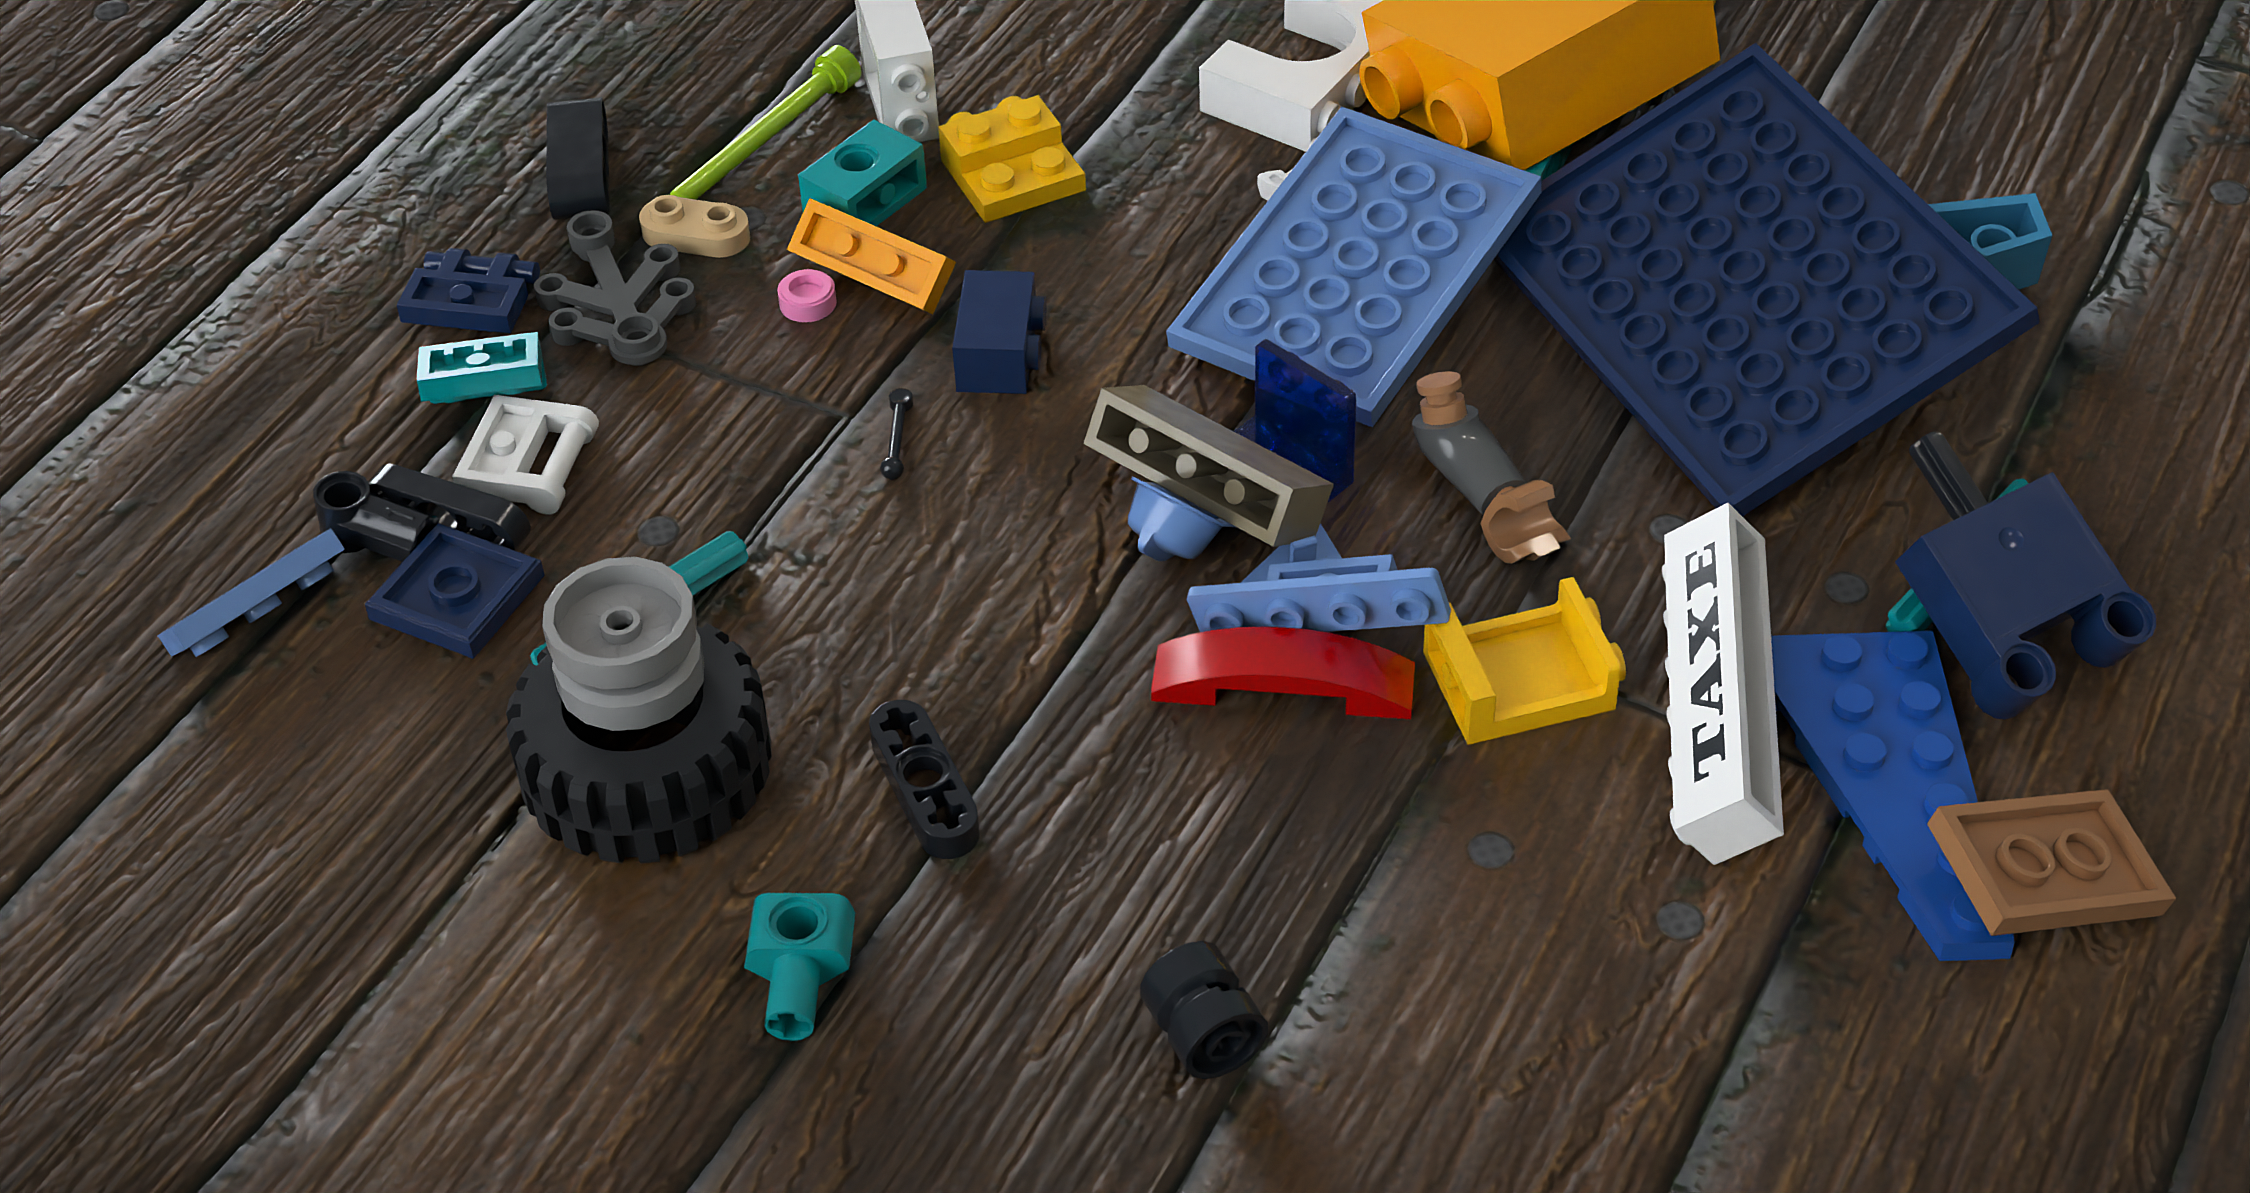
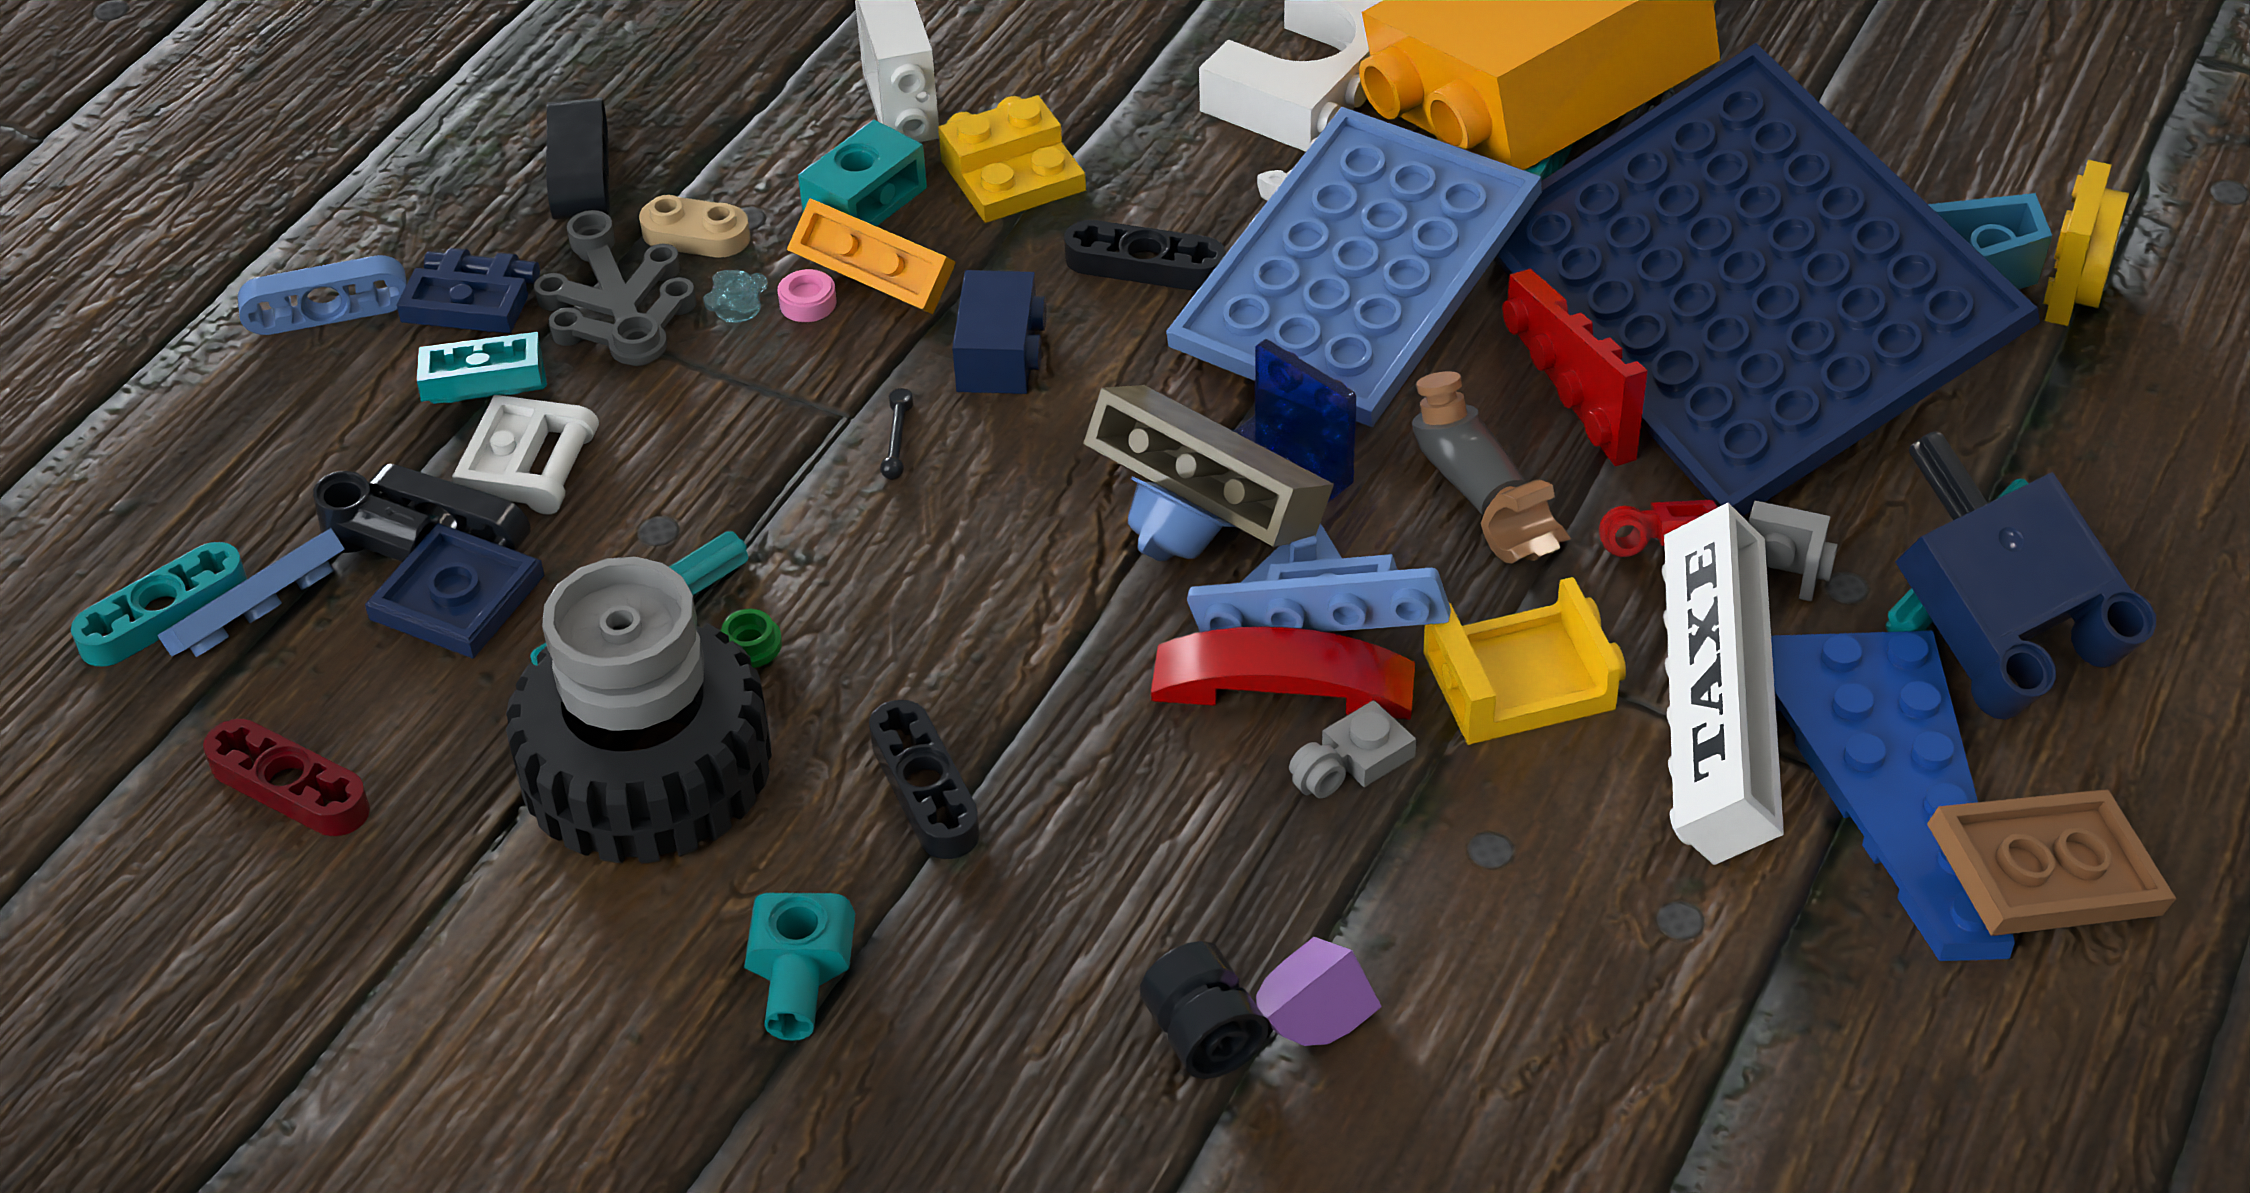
(113, 612): none -> teal beam
(297, 800): none -> dark red beam
(307, 313): none -> medium blue beam
(735, 295): none -> clear light blue plate
(755, 634): none -> green plate
(833, 72): lime piece -> none
(1093, 247): none -> black beam
(1317, 994): none -> medium lavender brick
(1362, 744): none -> light grey plate
(1584, 369): none -> red wing
(1648, 524): none -> red plate
(1795, 543): none -> light grey bracket
(2085, 244): none -> yellow piece

